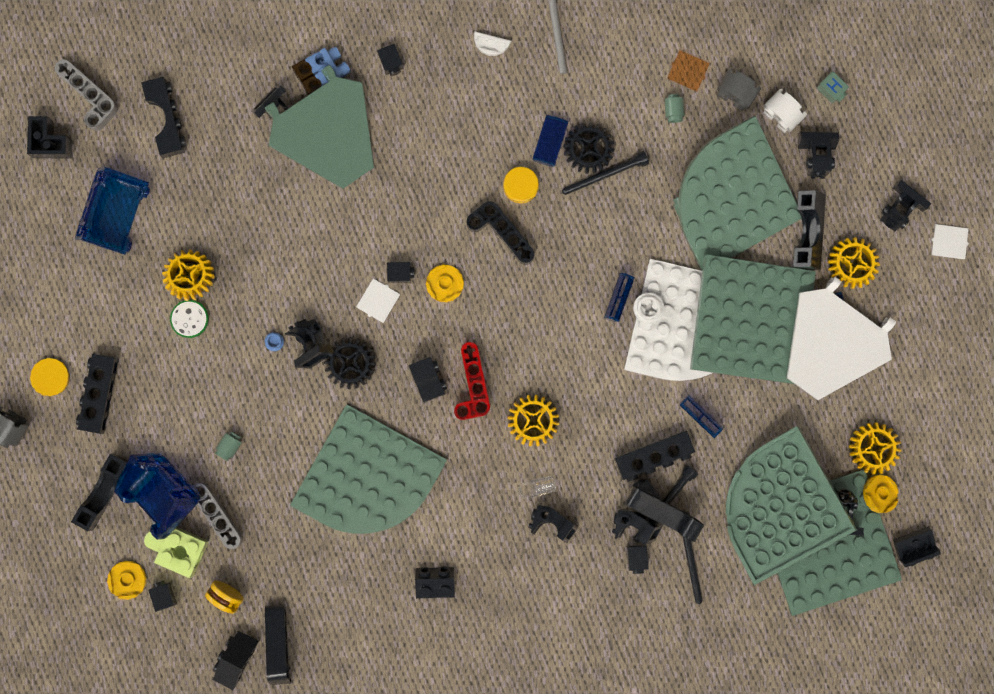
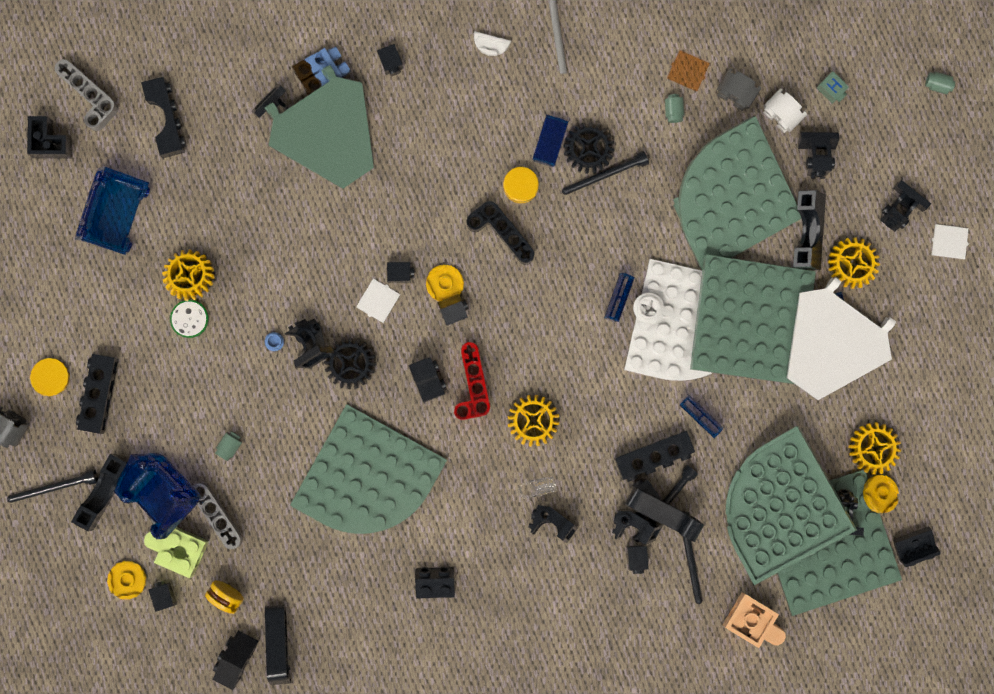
(87, 478): none -> black piece
(453, 309): none -> black brick
(754, 622): none -> light nougat brick
(940, 82): none -> sand green brick

